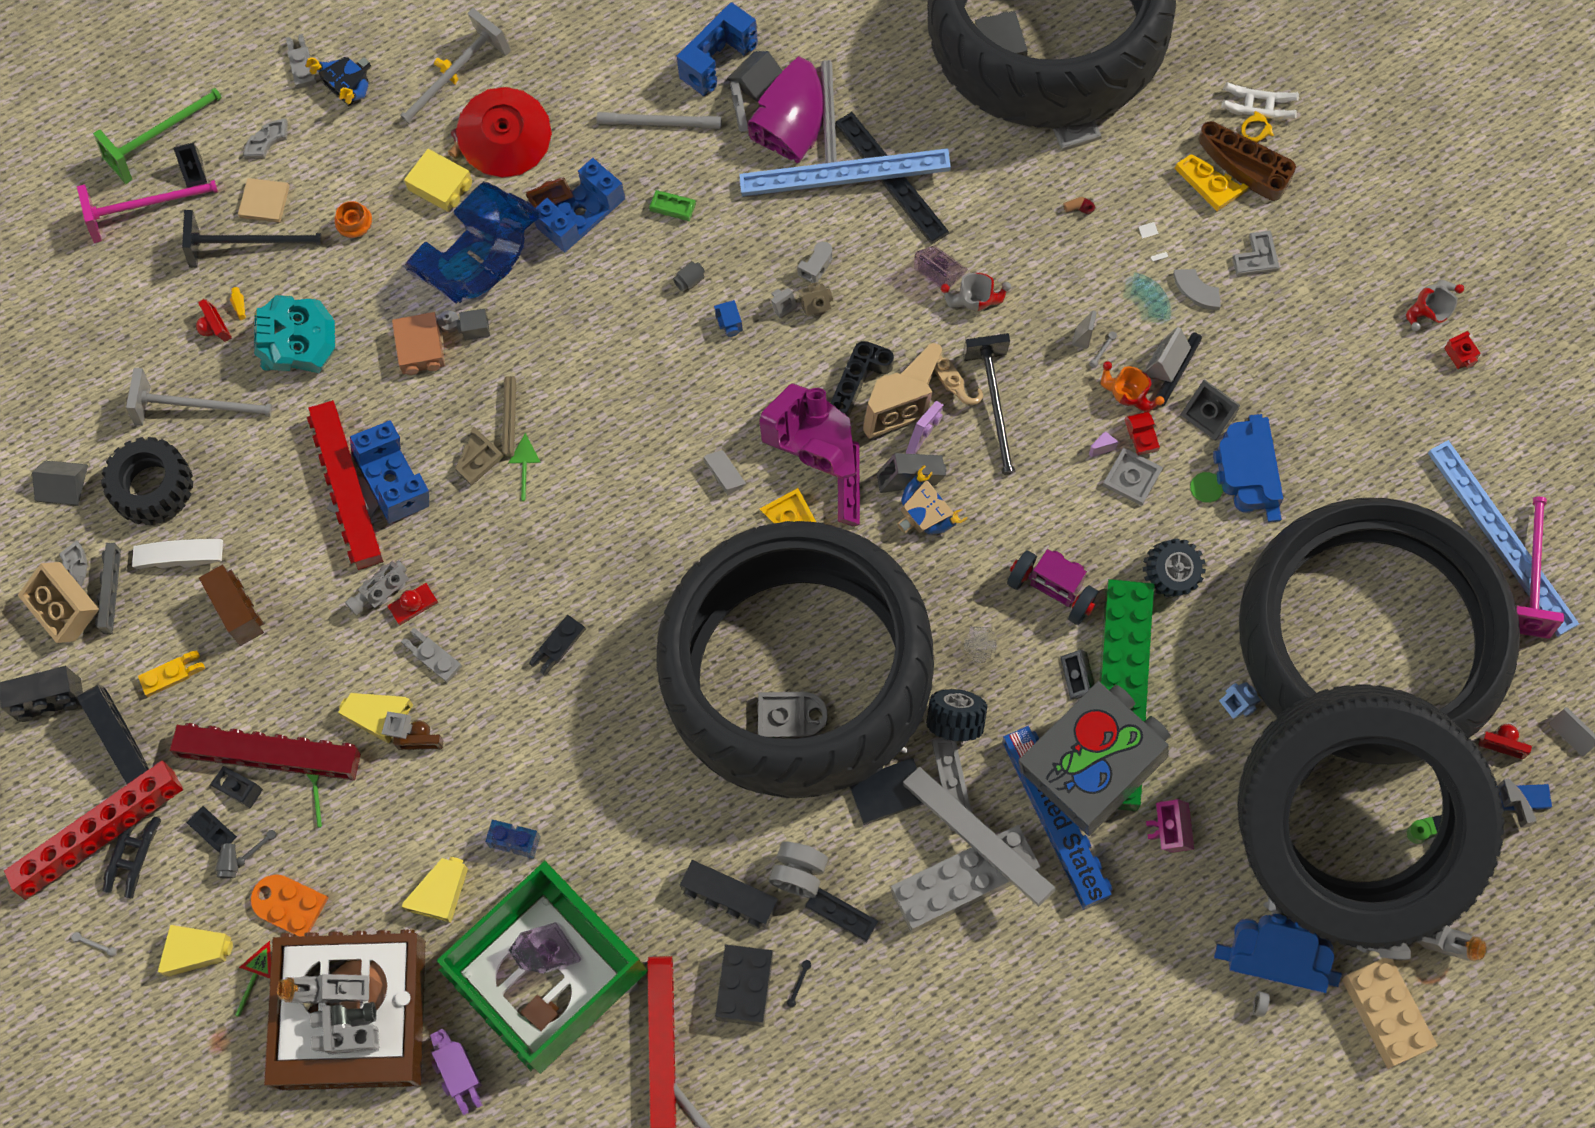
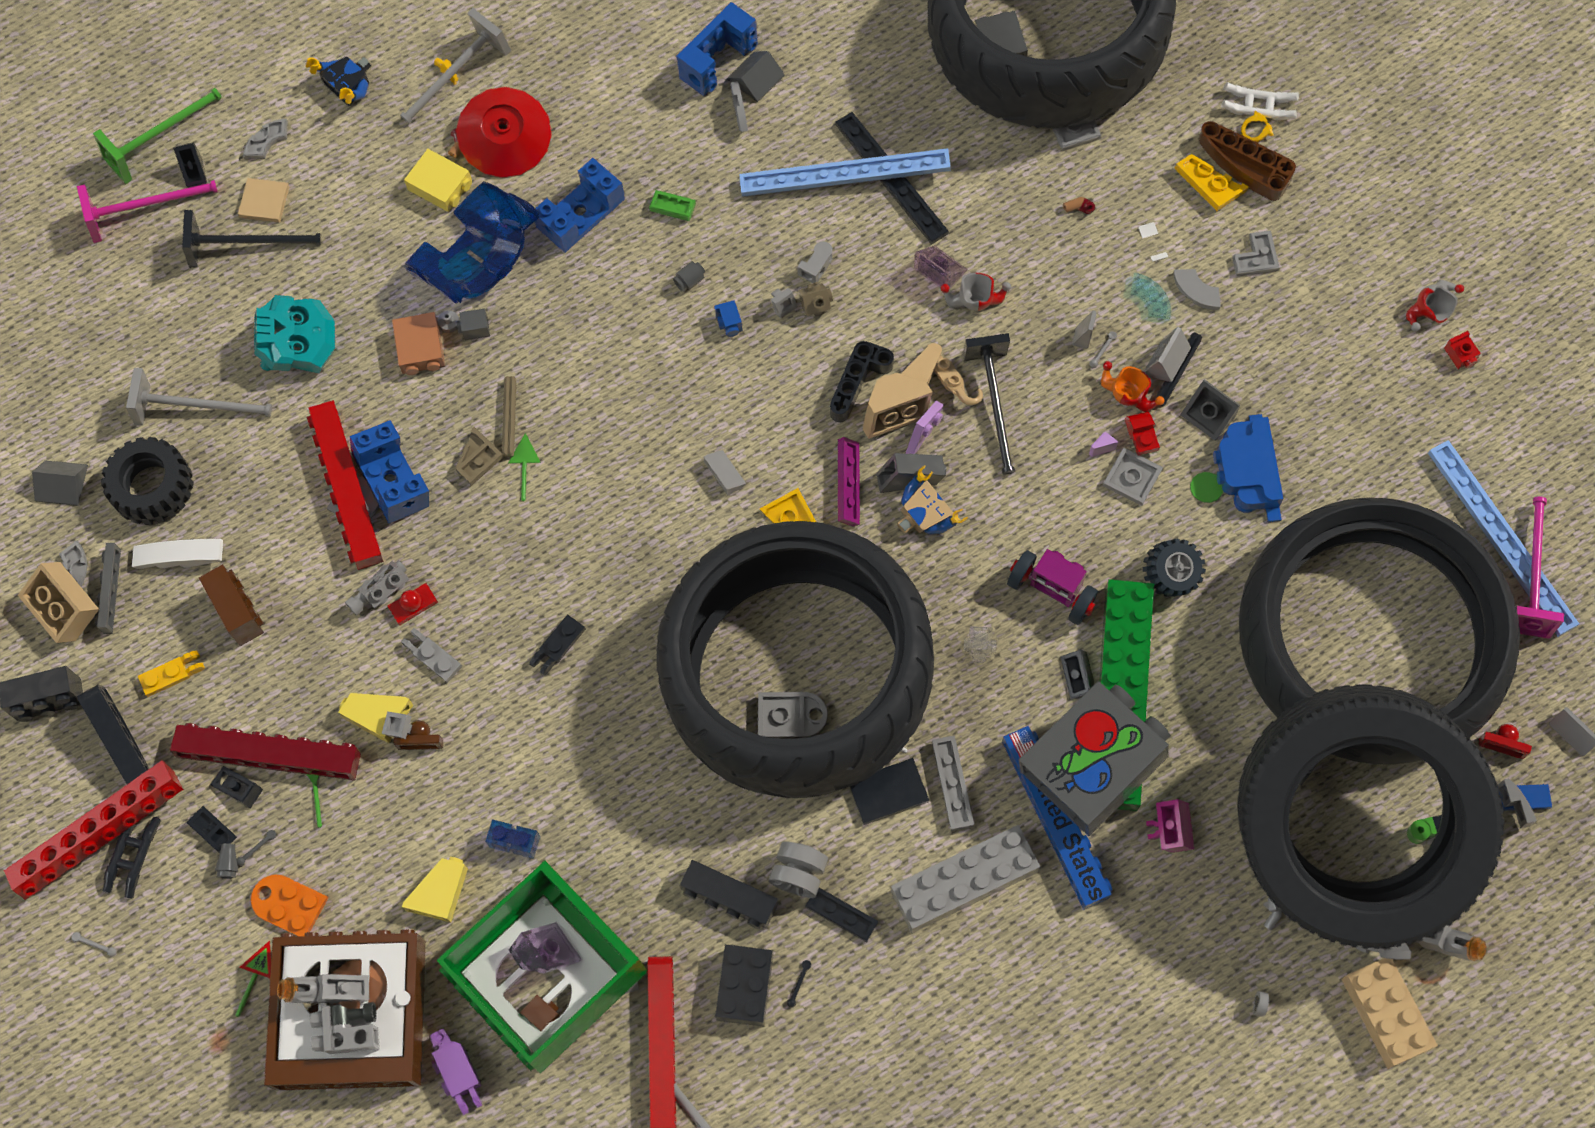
(193, 949): light yellow slope -> none
(211, 322): red tile -> none
(237, 301): yellow bar -> none
(298, 60): light grey hinge -> none
(352, 219): orange piece -> none
(555, 191): reddish brown tile -> none
(704, 122): light grey piece -> none
(790, 112): magenta panel -> none
(809, 428): magenta panel -> none
(828, 112): light grey axle -> none
(956, 715): black wheel -> none
(979, 837): light grey tile -> none
(1240, 700): light blue brick -> none
(1281, 953): blue brick -> none

